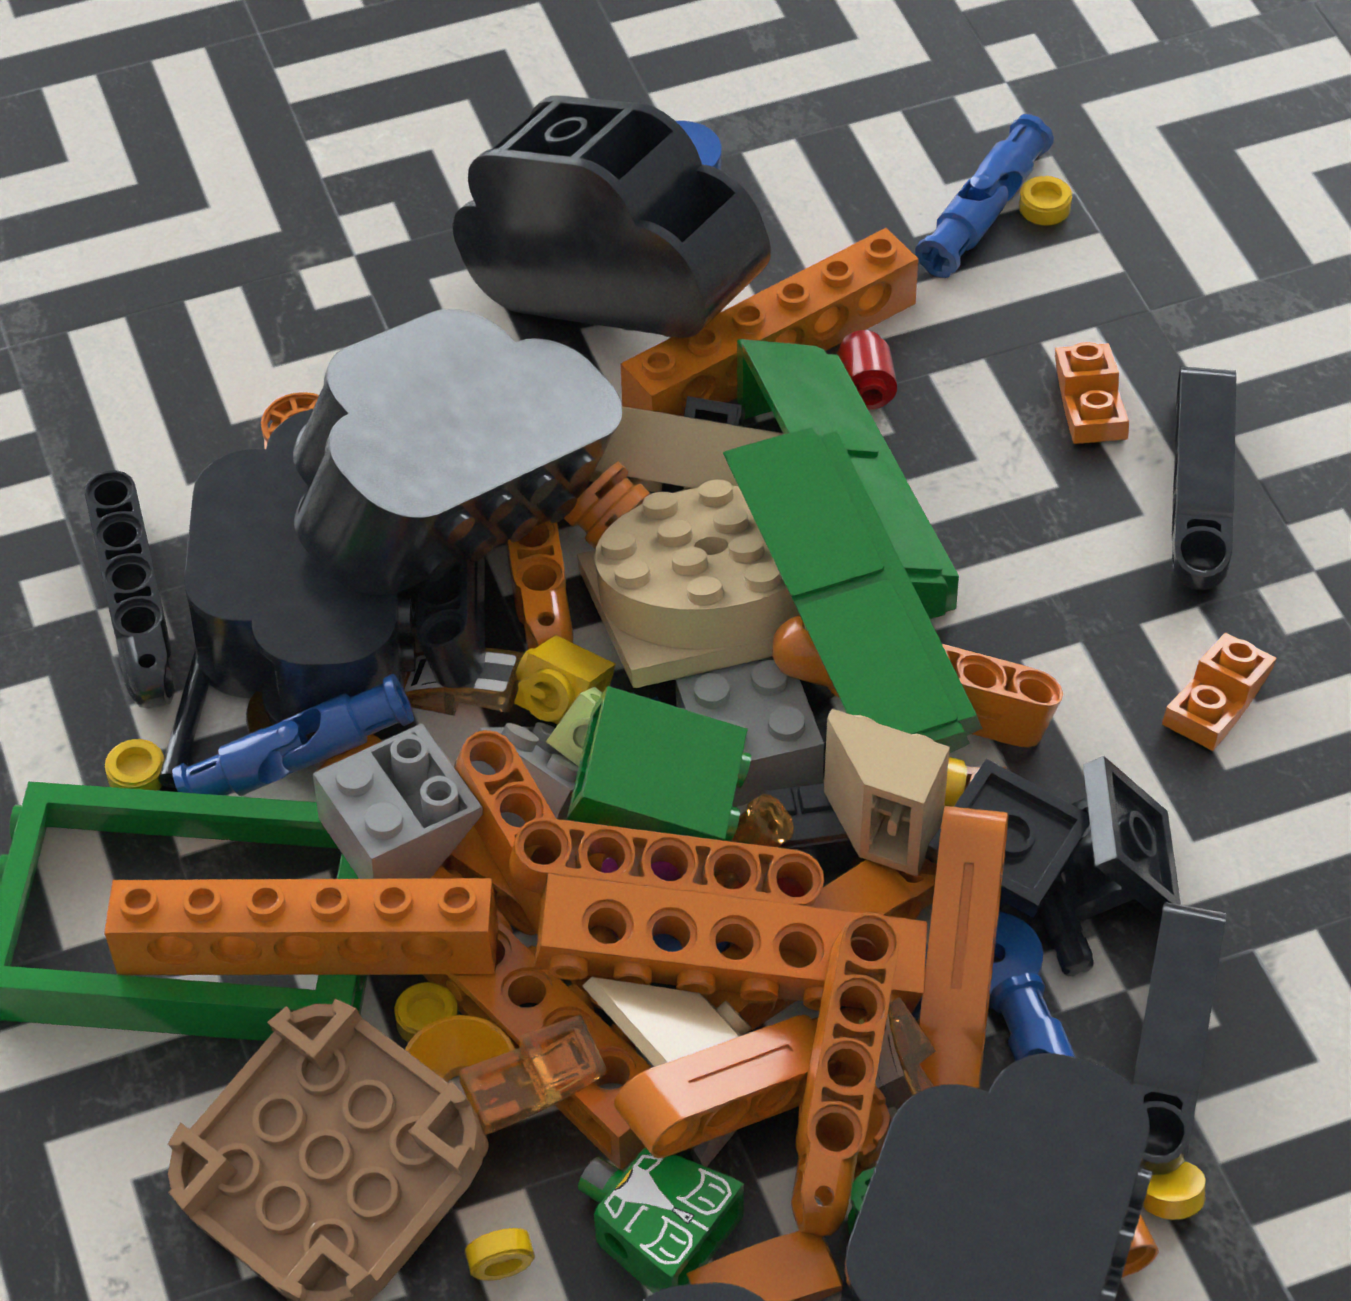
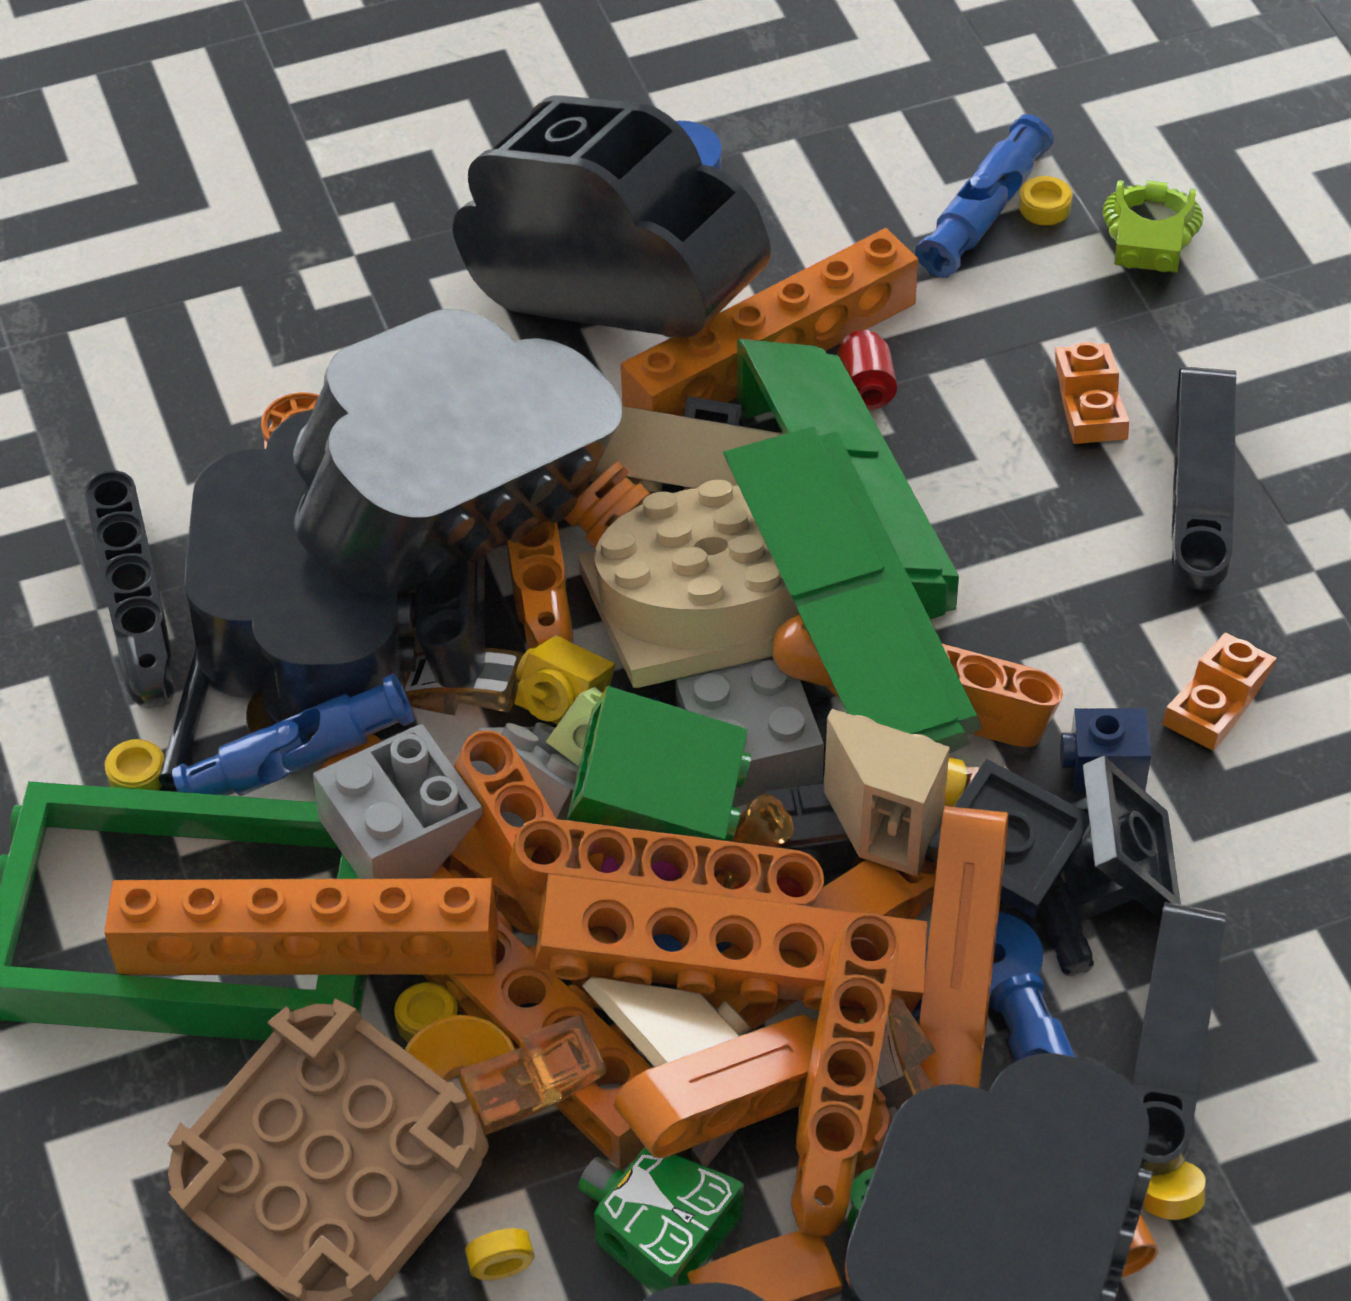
(1111, 733): none -> dark blue brick
(1146, 241): none -> lime piece

